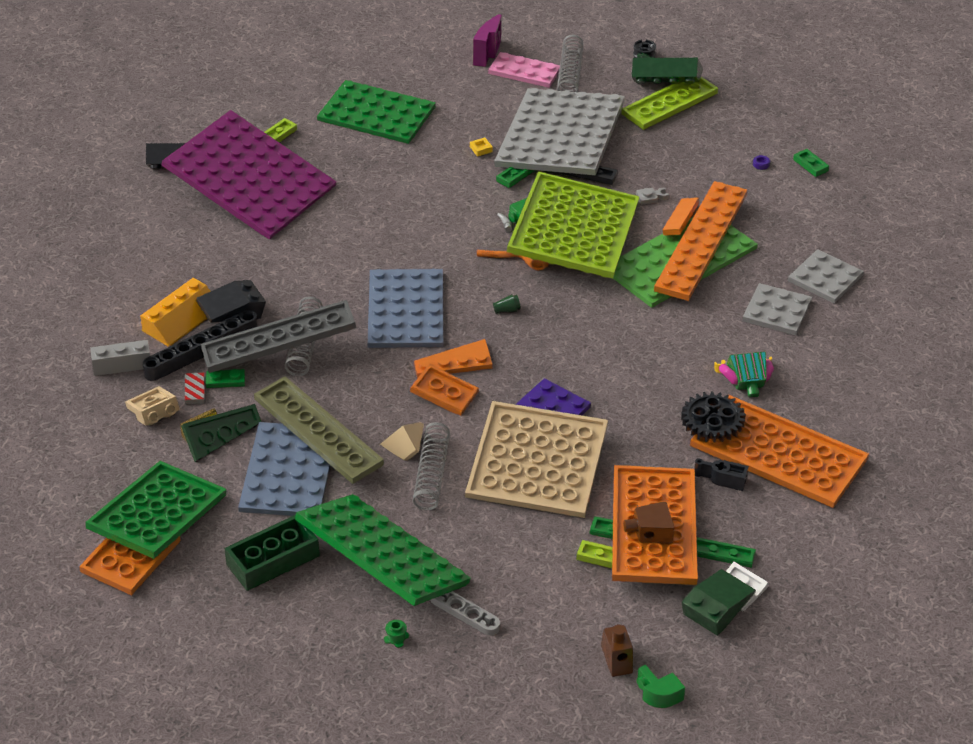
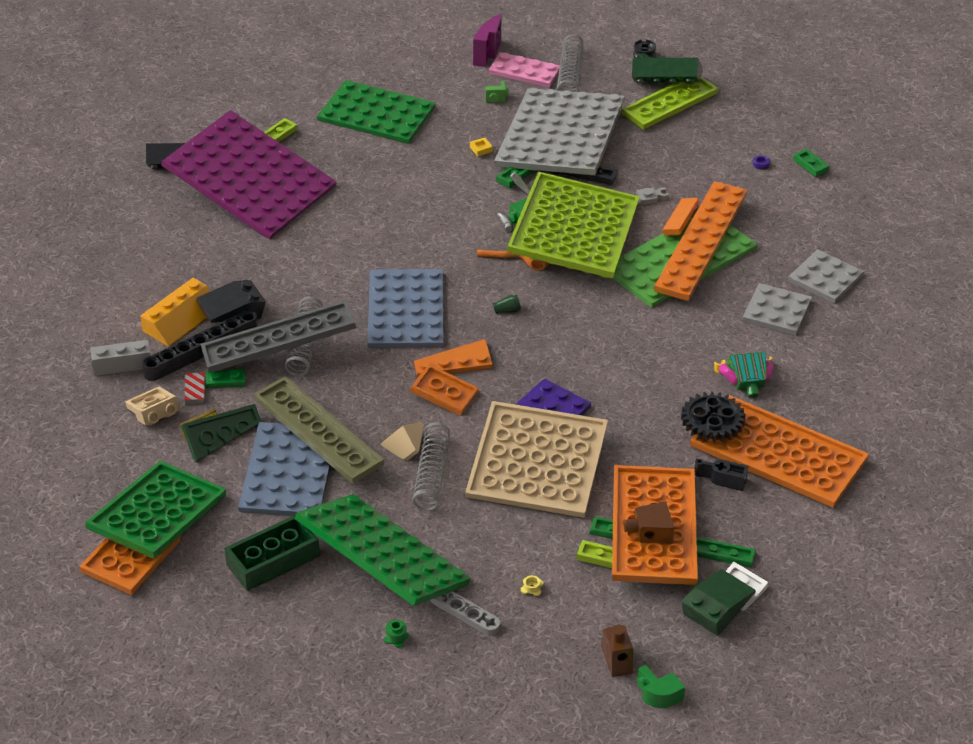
(496, 93): none -> bright green bracket
(519, 182): none -> light grey helmet
(532, 581): none -> light yellow plate

